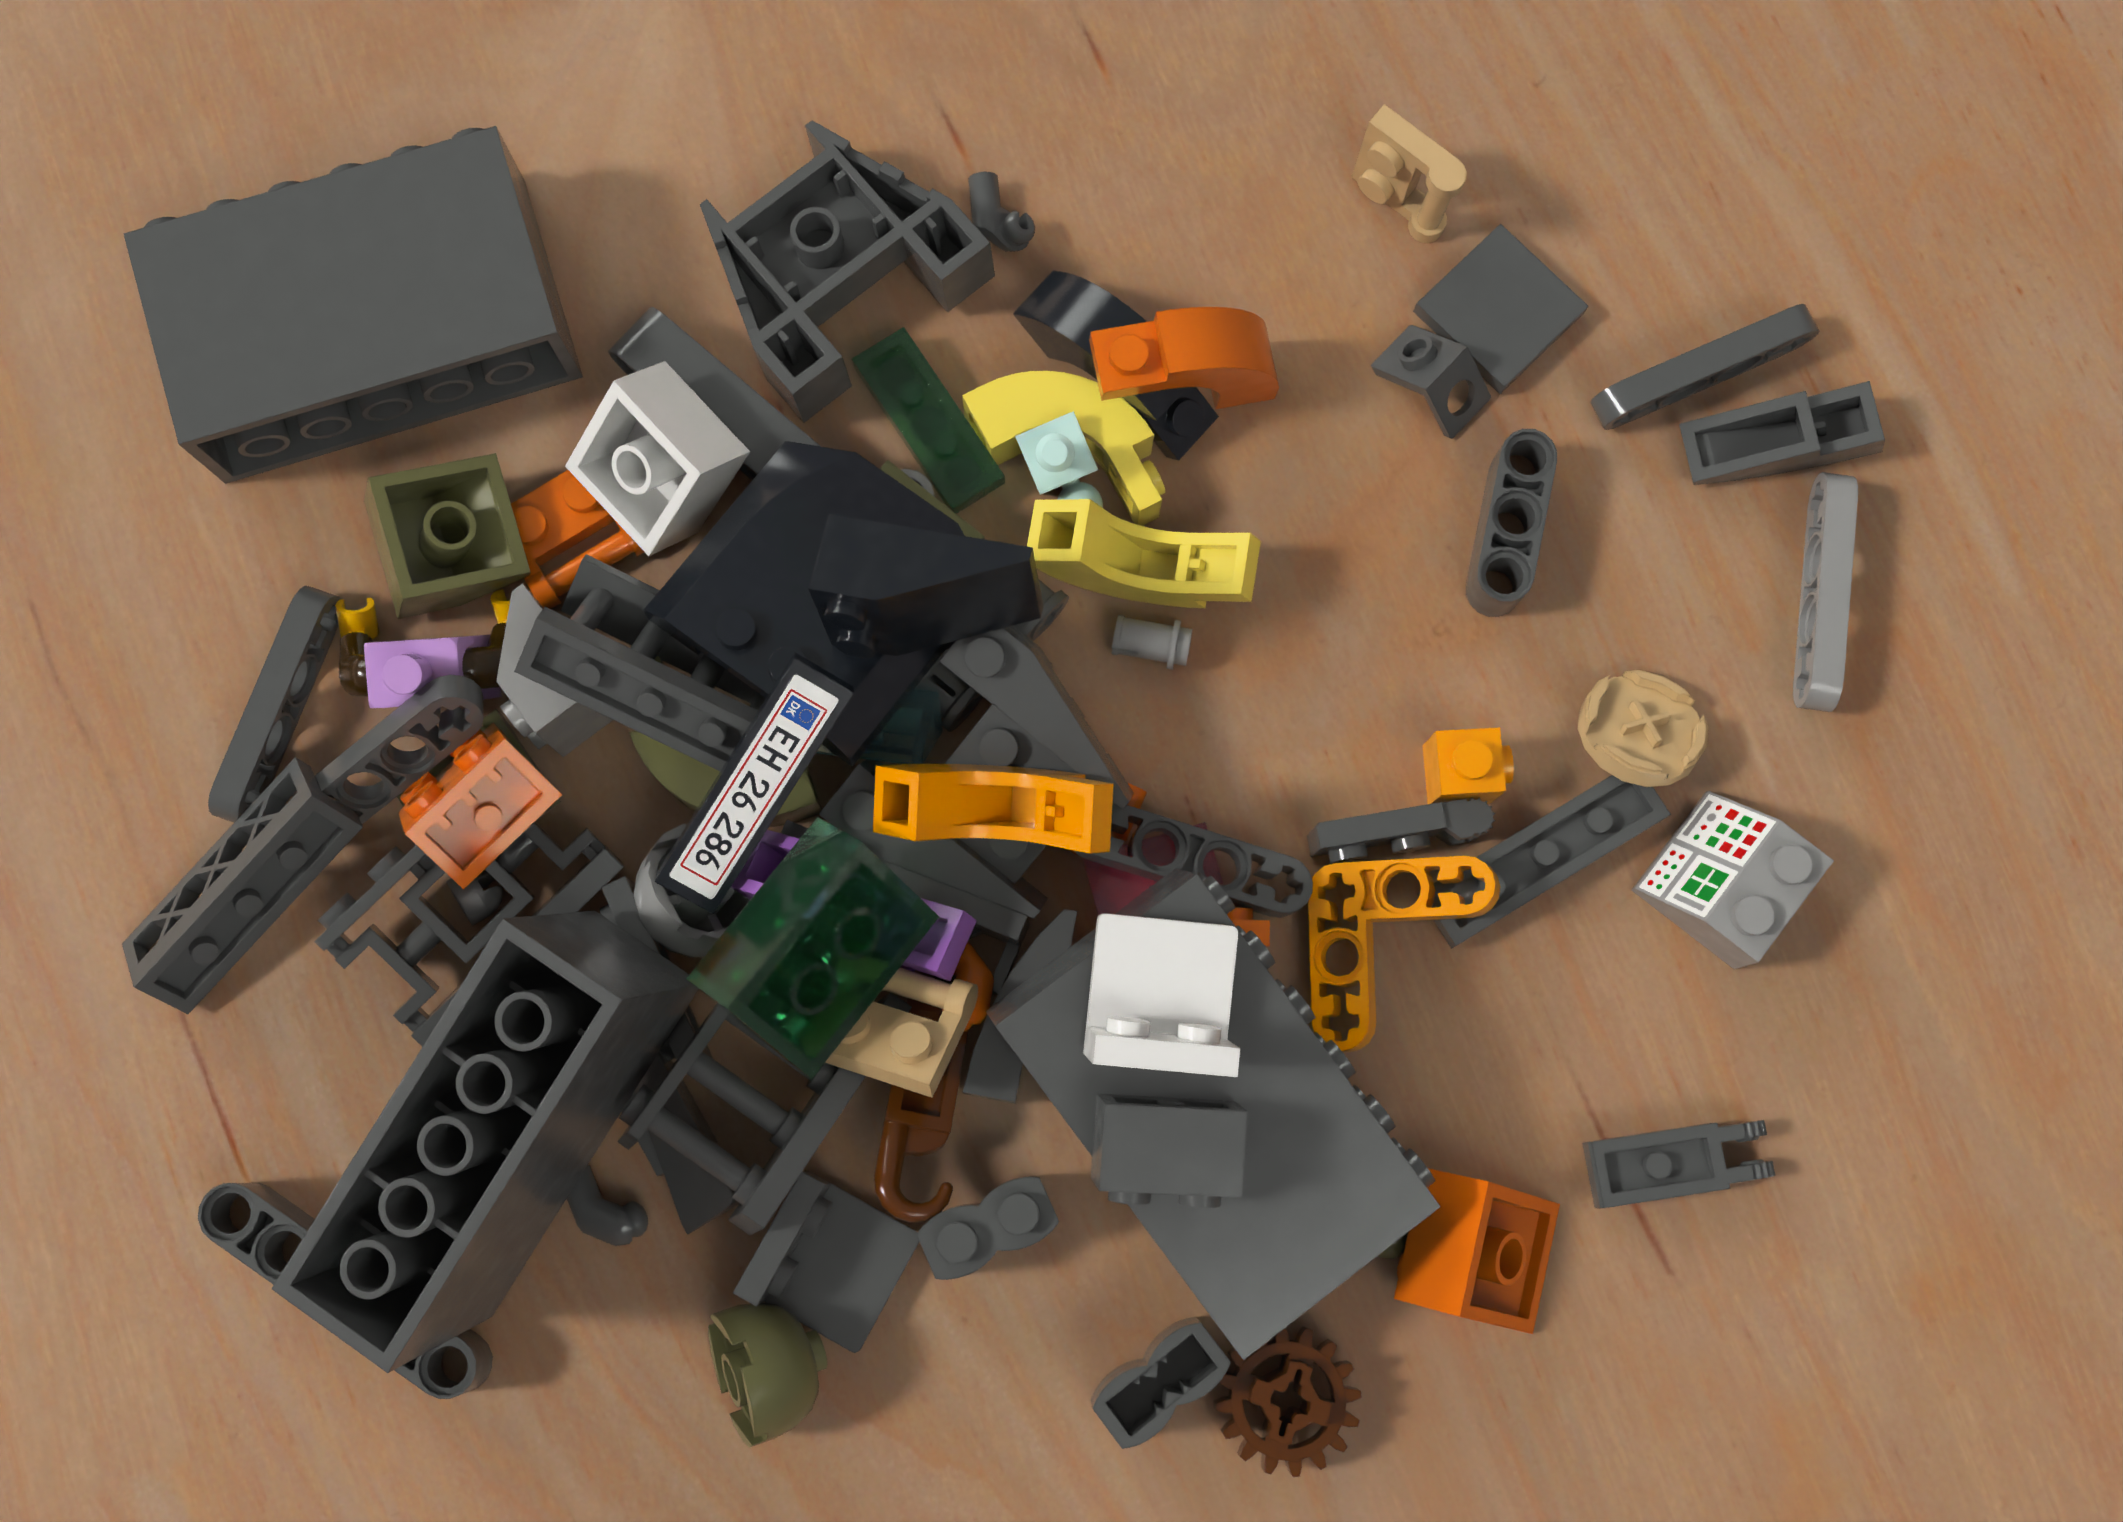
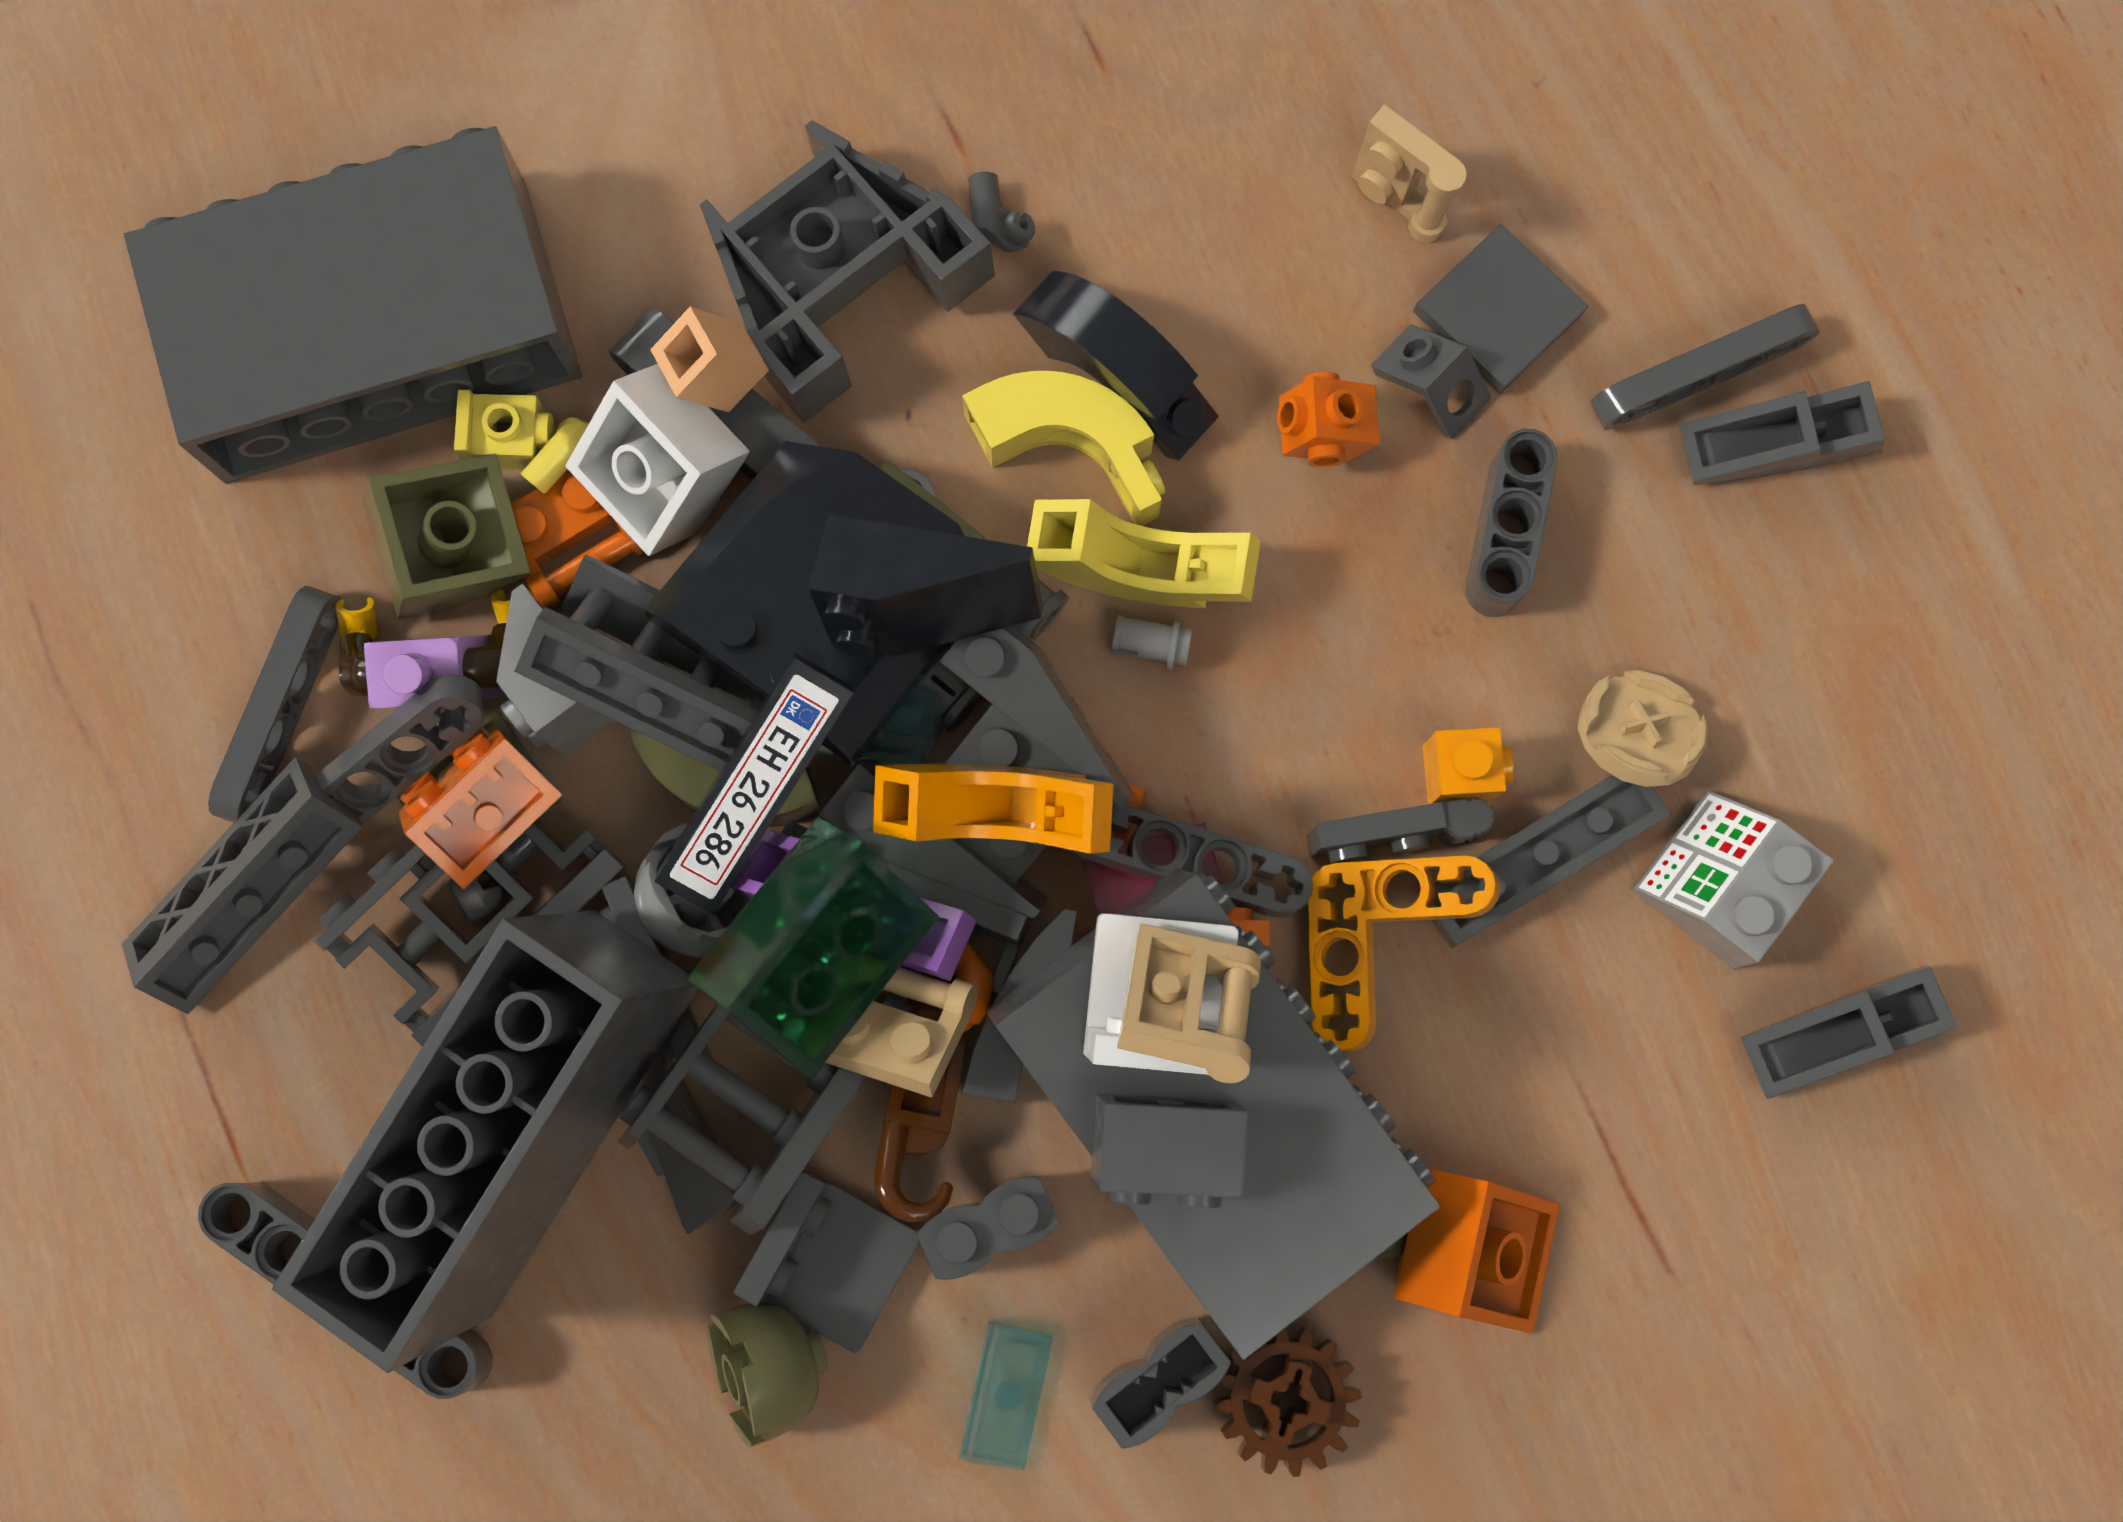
(478, 434): none -> light yellow brick
(551, 460): none -> light yellow arm
(602, 1217): dark grey arm -> none
(709, 359): none -> light nougat brick
(928, 421): clear green plate -> none
(1006, 1396): none -> clear light blue slope
(1059, 457): light aqua piece -> none
(1167, 995): none -> tan plate
(1188, 348): orange arch -> none
(1328, 419): none -> orange brick
(1669, 1163): dark grey hinge -> none
(1825, 592): light grey beam -> none
(1848, 1031): none -> dark grey slope

